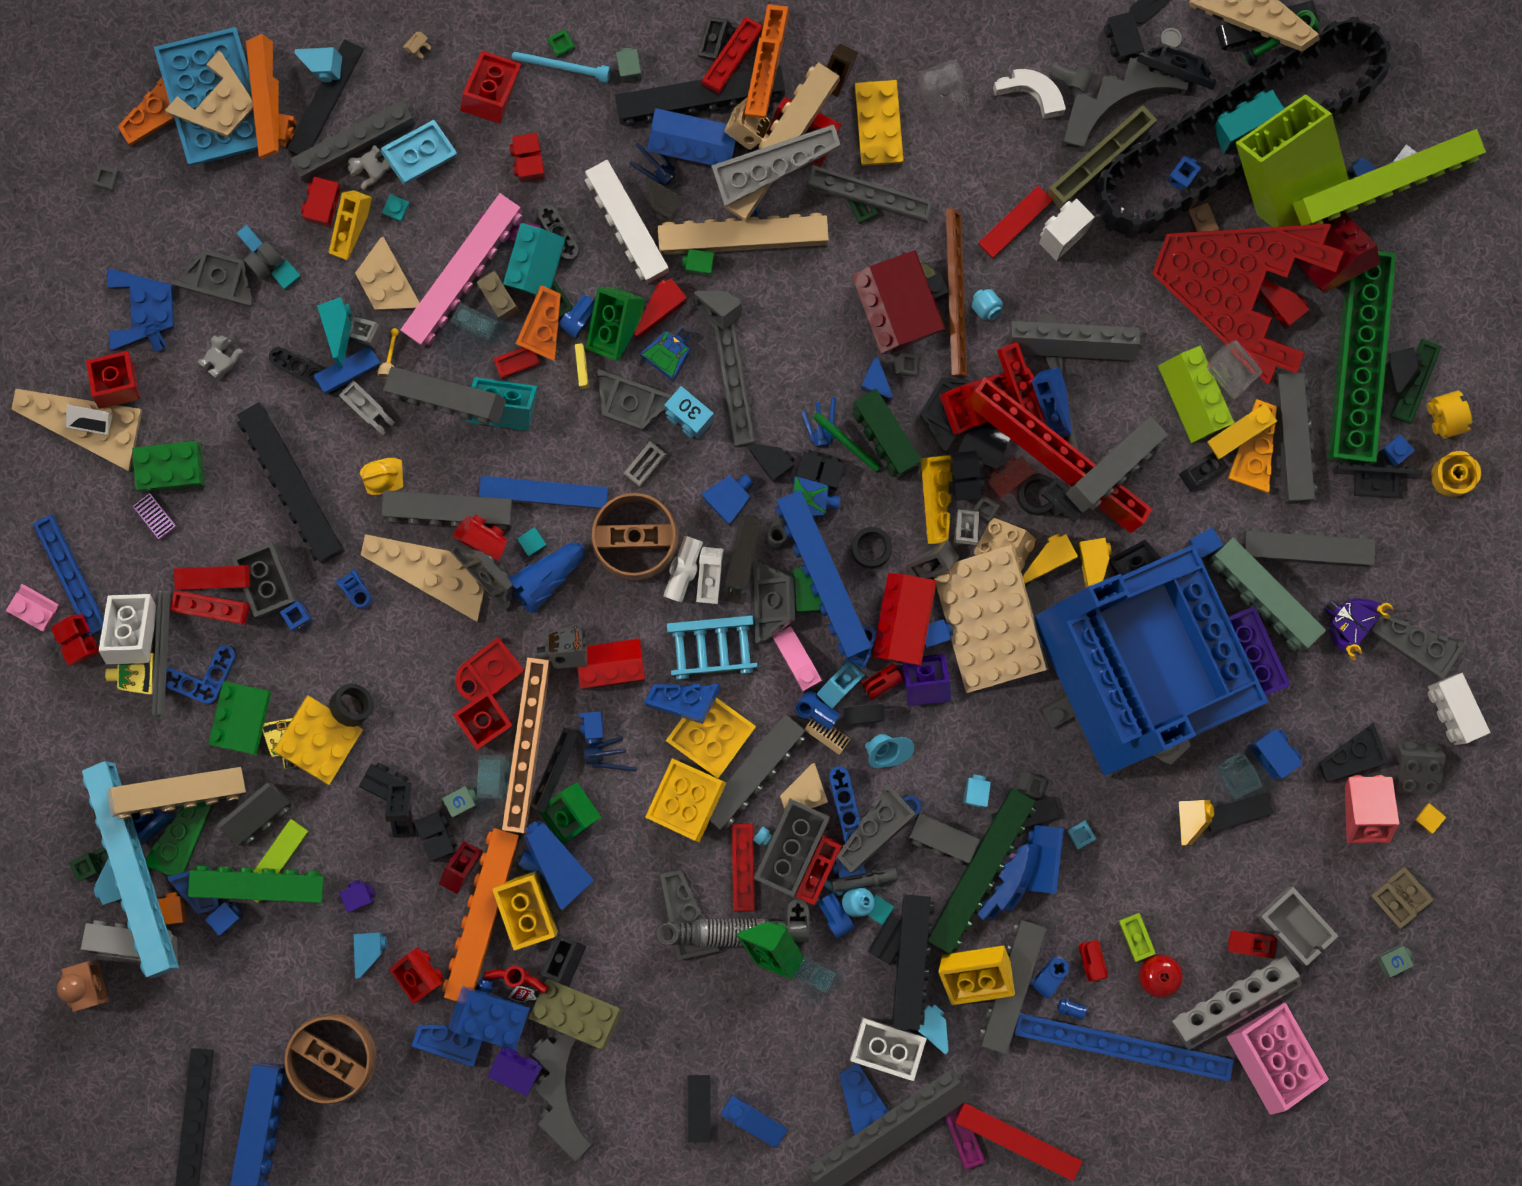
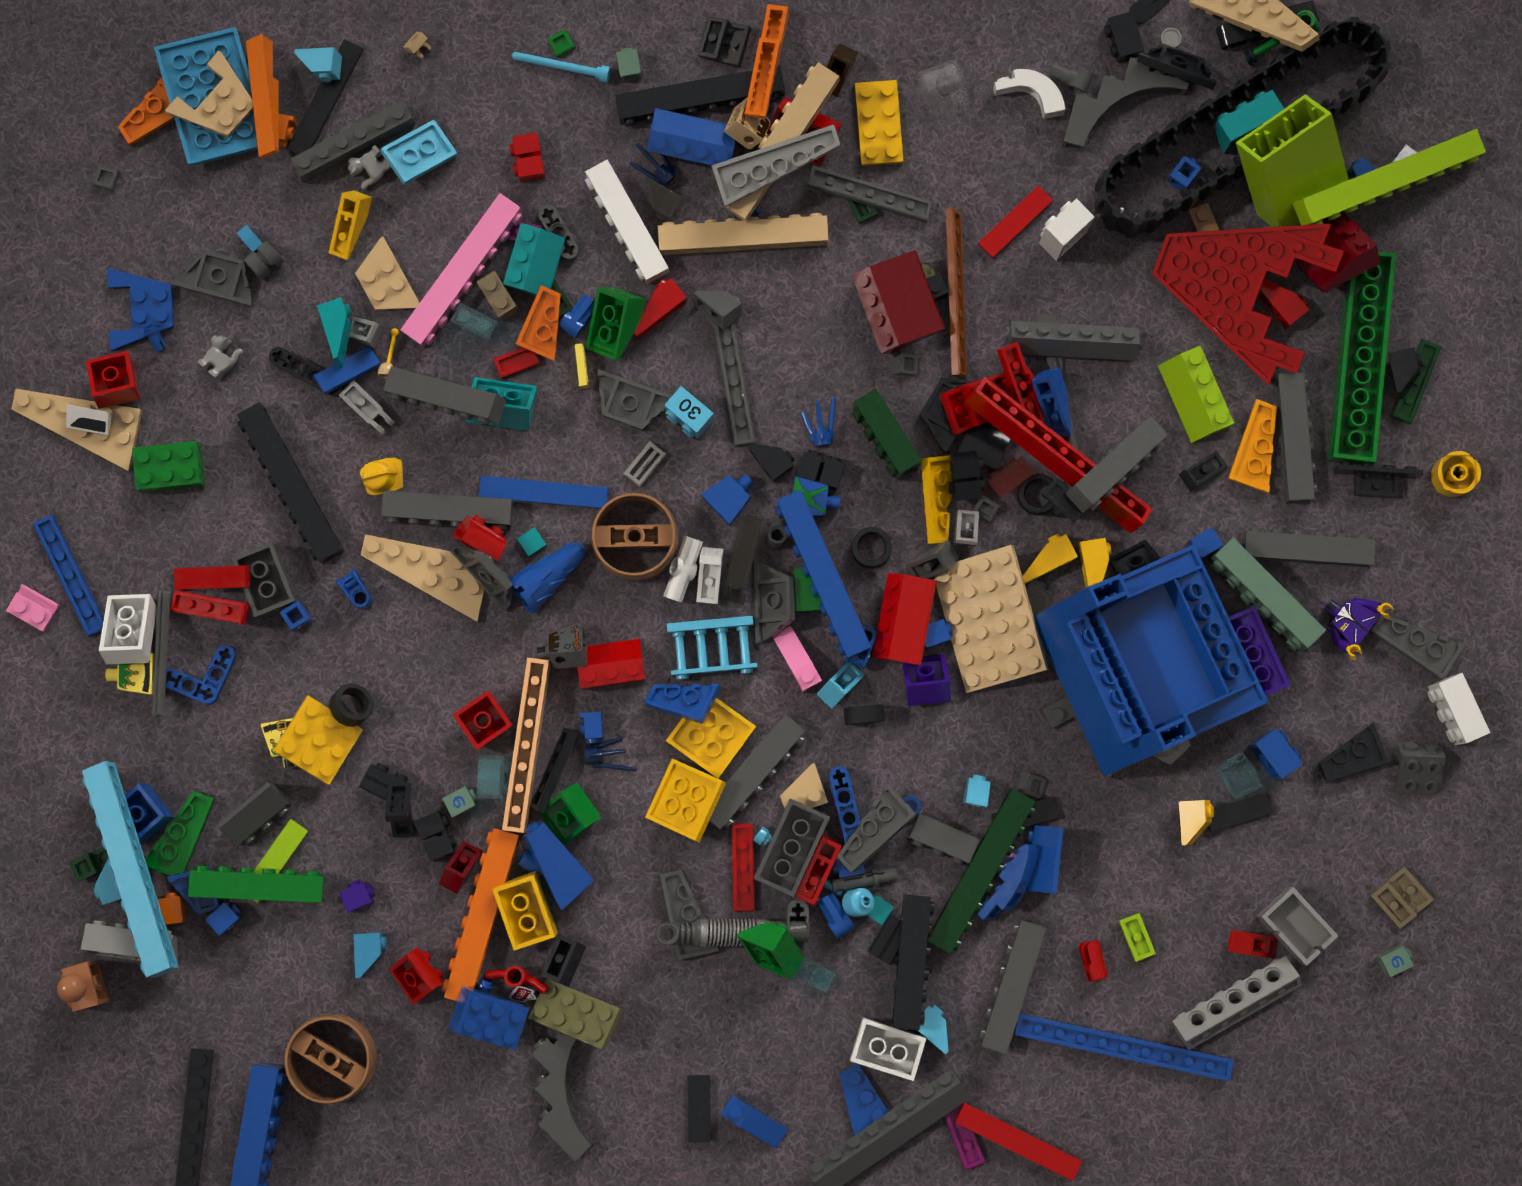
(69, 634): red piece -> none
(154, 516): tile -> none
(176, 791): tan brick -> none
(239, 718): green slope -> none
(286, 275): teal tile -> none
(321, 201): red brick -> none
(395, 208): teal plate -> none
(447, 1044): blue wing -> none
(488, 670): red plate -> none
(490, 87): red slope -> none
(515, 1071): dark purple slope -> none
(668, 353): torso -> none
(698, 263): green brick -> none
(732, 55): red tile -> none
(816, 710): blue piece -> none
(831, 738): tan tile -> none
(846, 441): green bar -> none
(876, 379): blue slope -> none
(882, 681): red arm -> none
(888, 751): medium azure piece -> none
(977, 975): yellow slope -> none
(987, 304): medium azure head -> none
(1002, 534): tan bracket -> none
(1047, 980): blue piece -> none
(1071, 1009): blue pin -> none
(1081, 834): medium azure tile -> none
(1101, 156): olive brick -> none
(1150, 975): red cylinder -> none
(1233, 368): clear slope -> none
(1242, 431): yellow slope -> none
(1277, 1059): bright pink slope -> none
(1370, 809): coral slope -> none
(1396, 450): blue brick -> none
(1430, 818): yellow tile -> none
(1450, 414): yellow brick -> none

